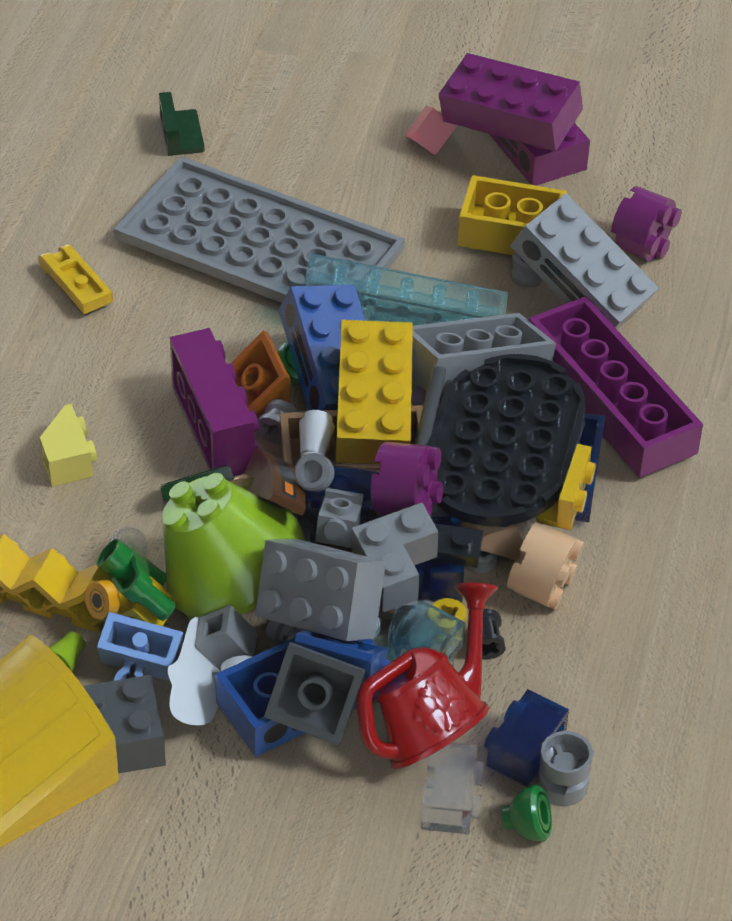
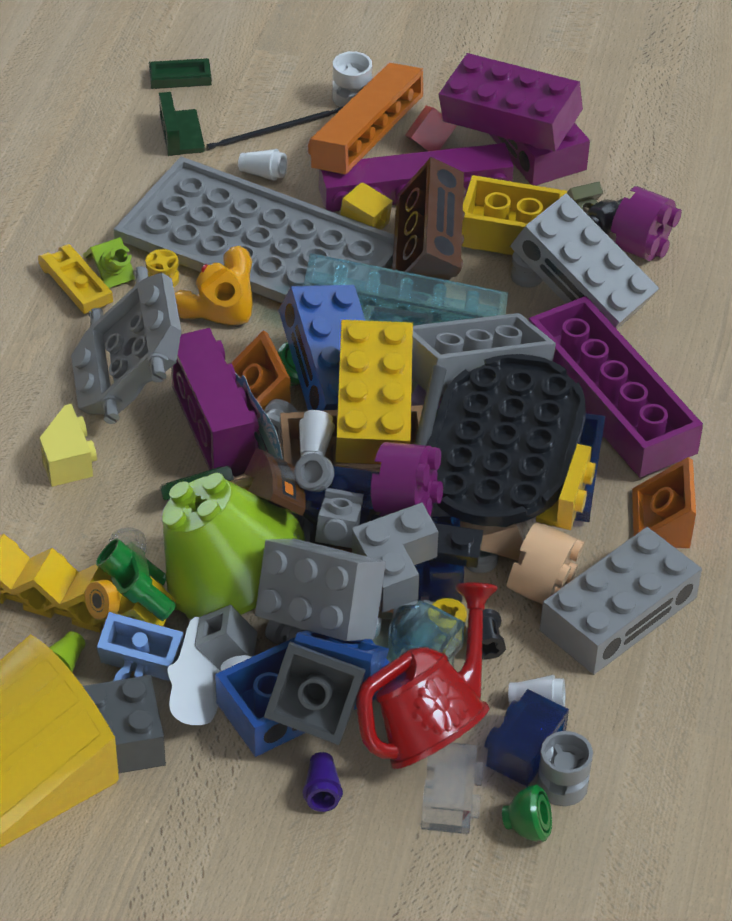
(112, 262): none -> lime bracket
(142, 342): none -> light grey piece
(165, 262): none -> yellow wheel
(180, 73): none -> dark green tile
(223, 291): none -> light orange head
(266, 163): none -> white cone
(267, 435): none -> sticker
(273, 128): none -> black piece
(322, 784): none -> dark purple cone
(350, 75): none -> white wheel
(366, 118): none -> orange brick
(367, 206): none -> yellow panel
(393, 172): none -> magenta brick
(430, 222): none -> reddish brown brick
(547, 686): none -> white cone
(586, 194): none -> olive tile
(603, 213): none -> black plant
(620, 600): none -> light grey brick
(667, 504): none -> orange slope

